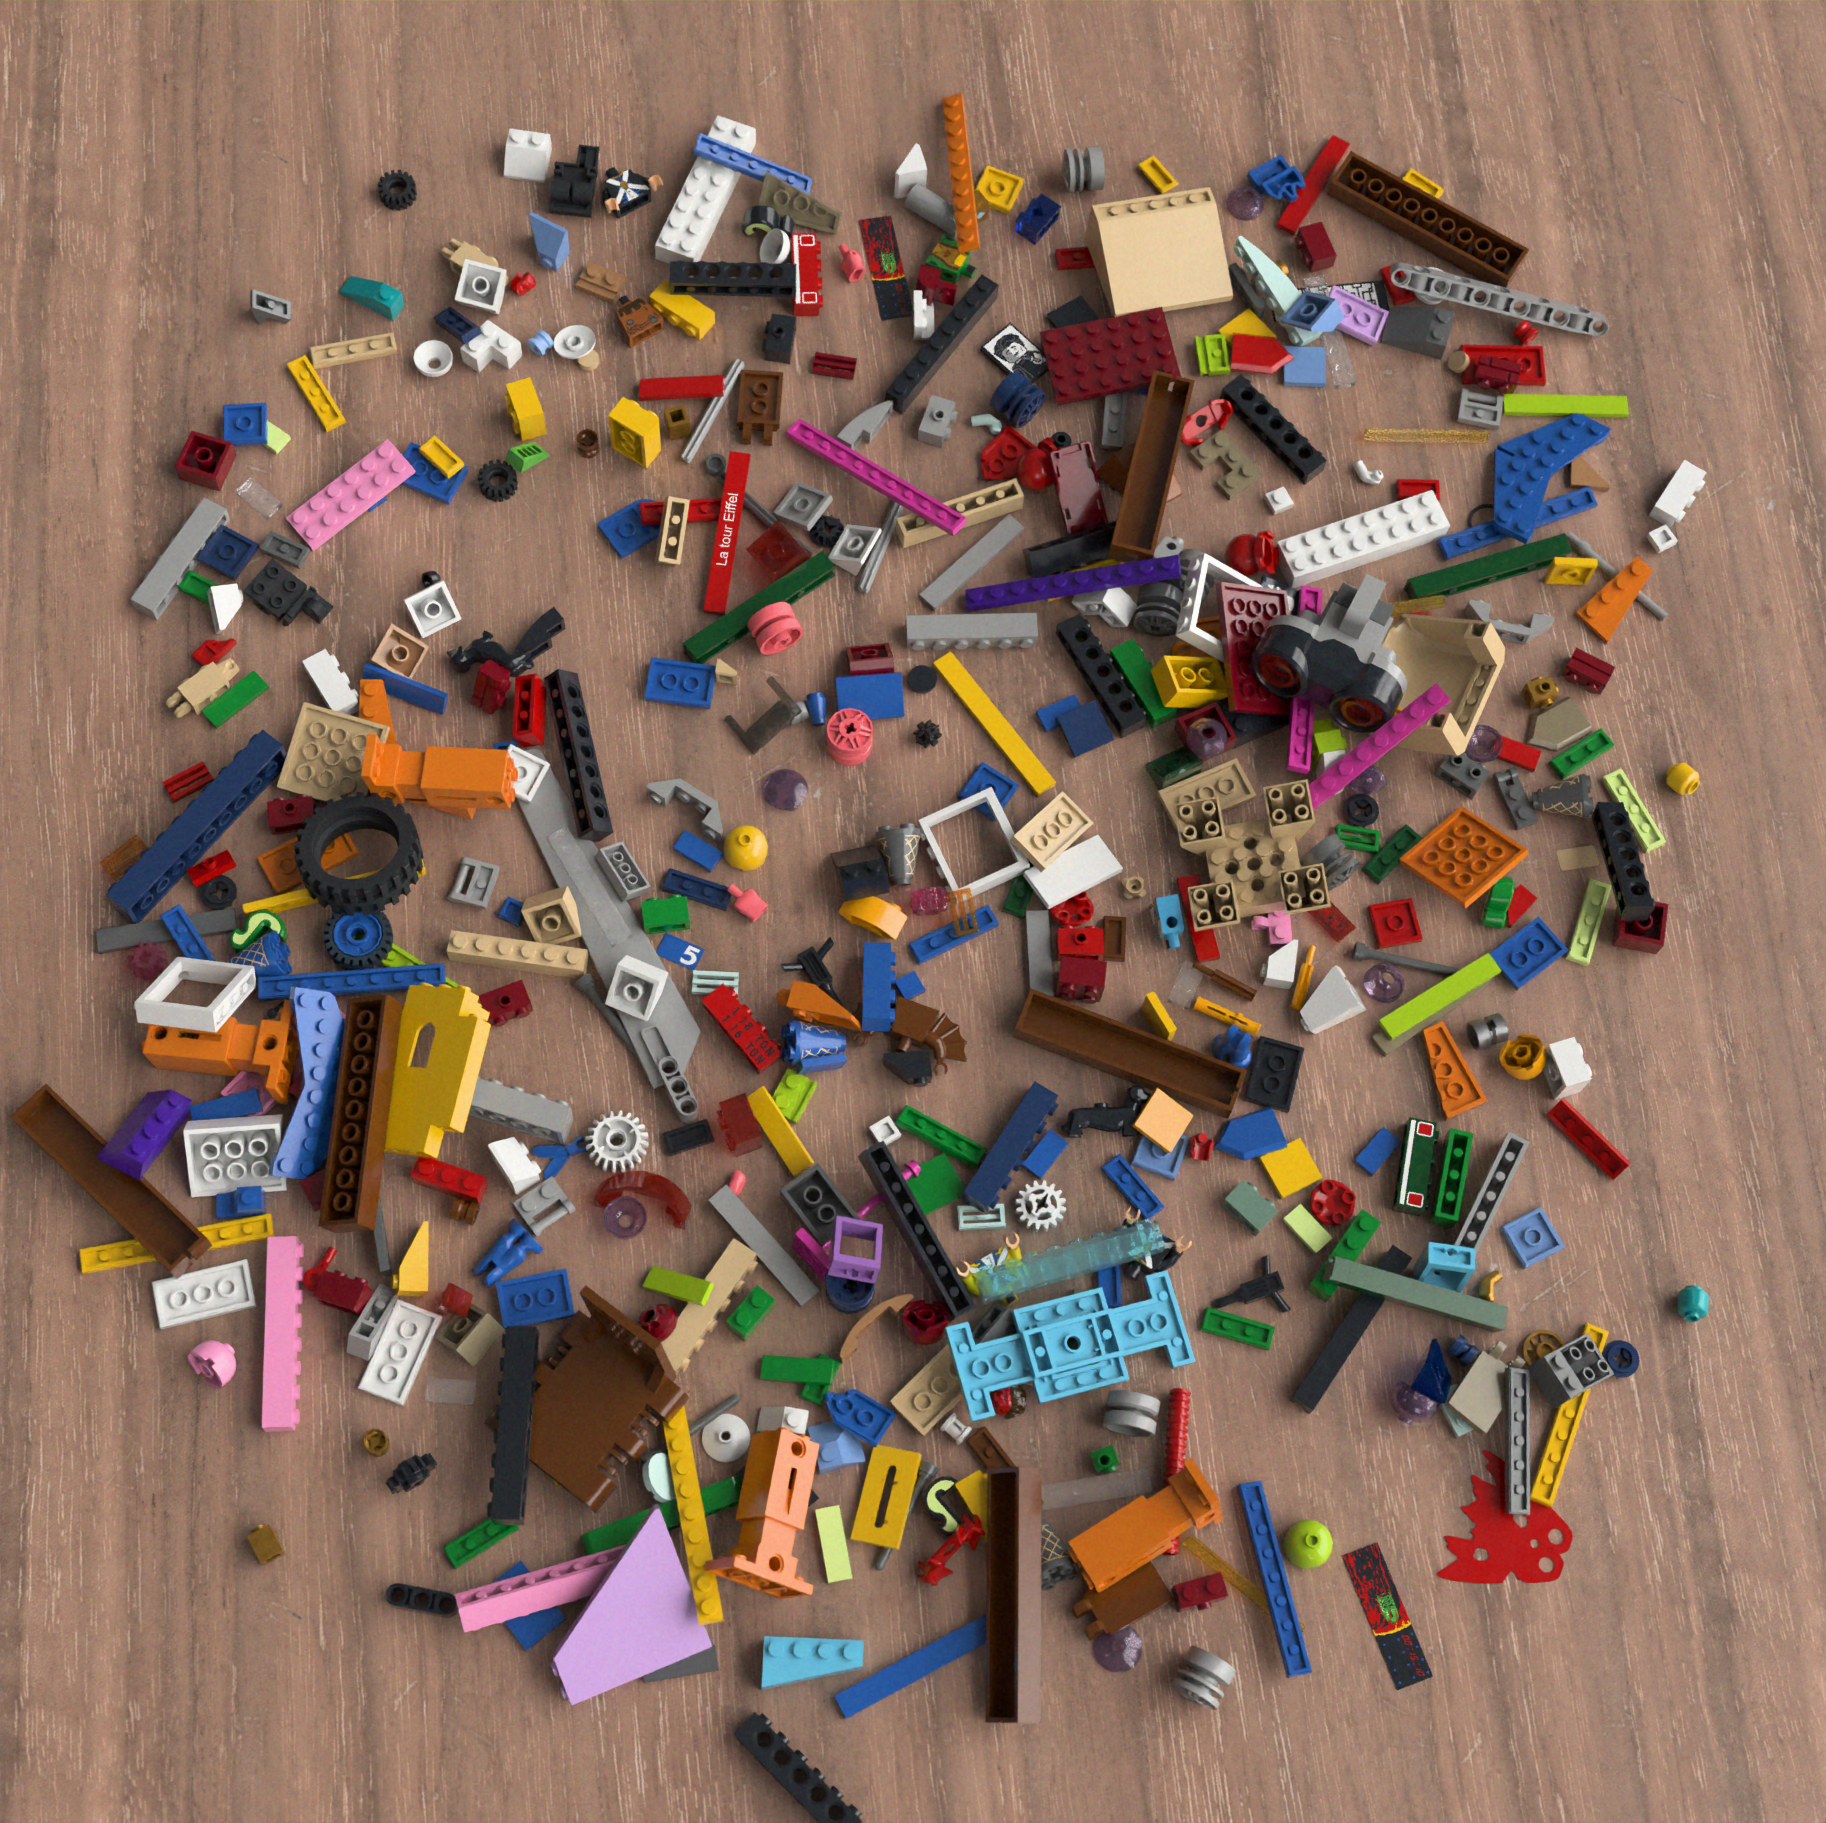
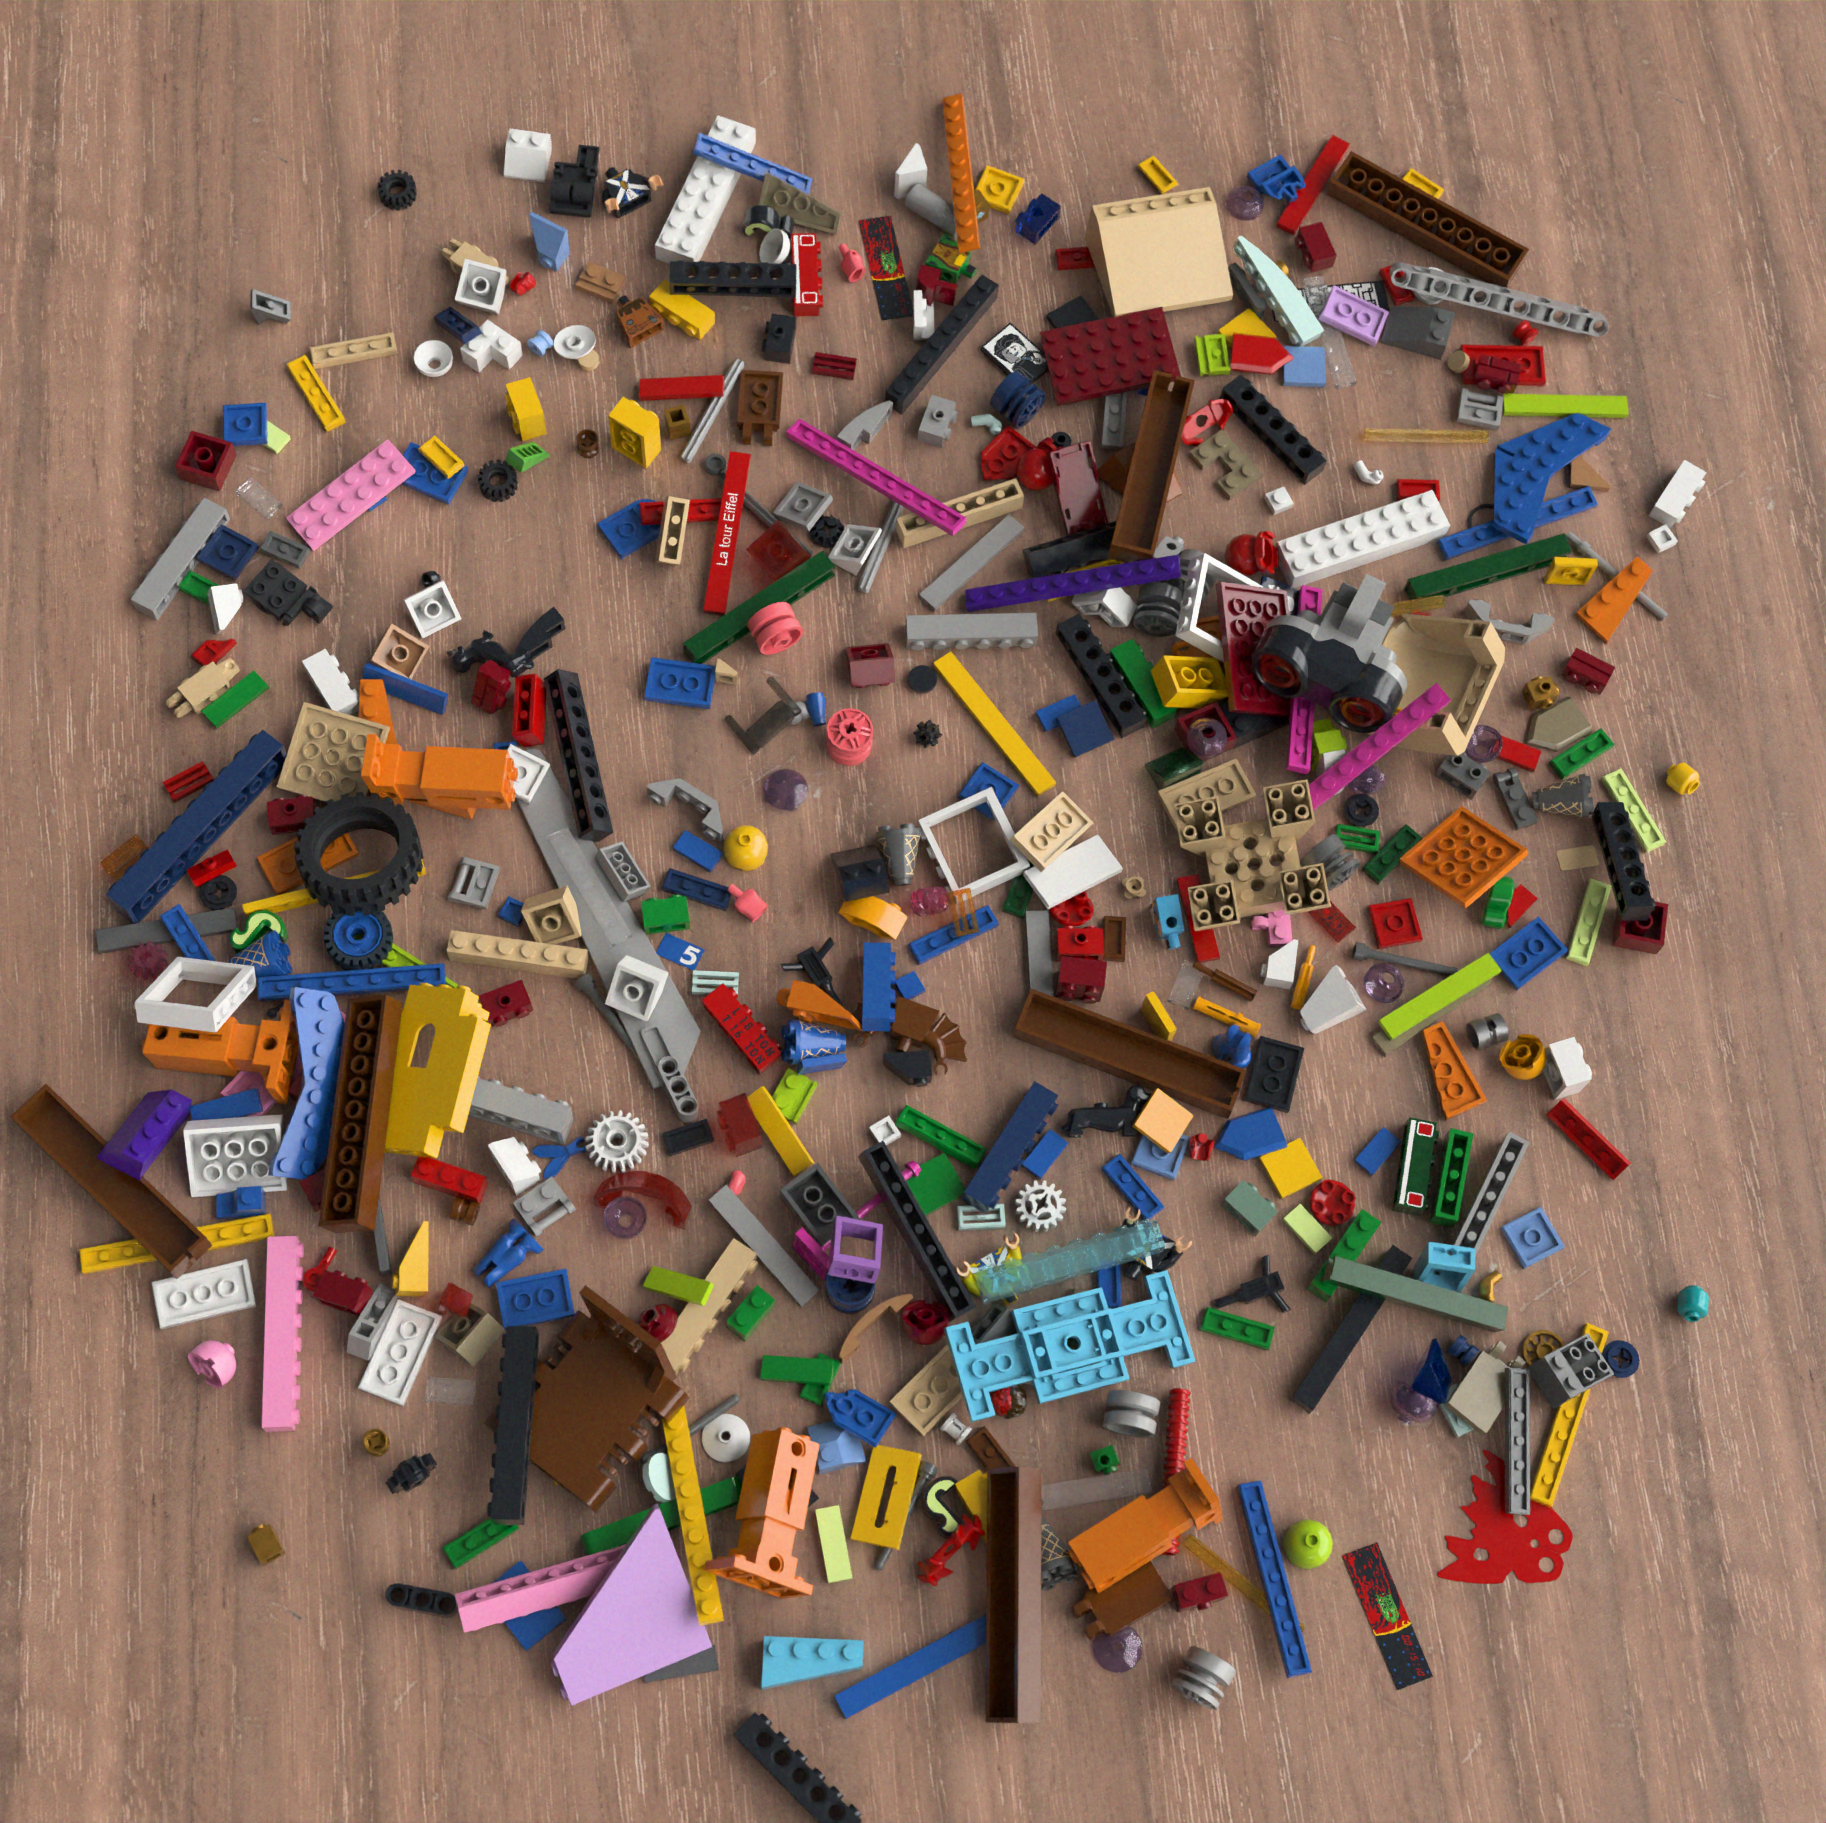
(375, 296): teal slope -> none
(787, 1417): white slope -> none
(872, 694): blue tile -> none
(1083, 169): light grey wheel -> none
(1314, 313): medium blue slope -> none

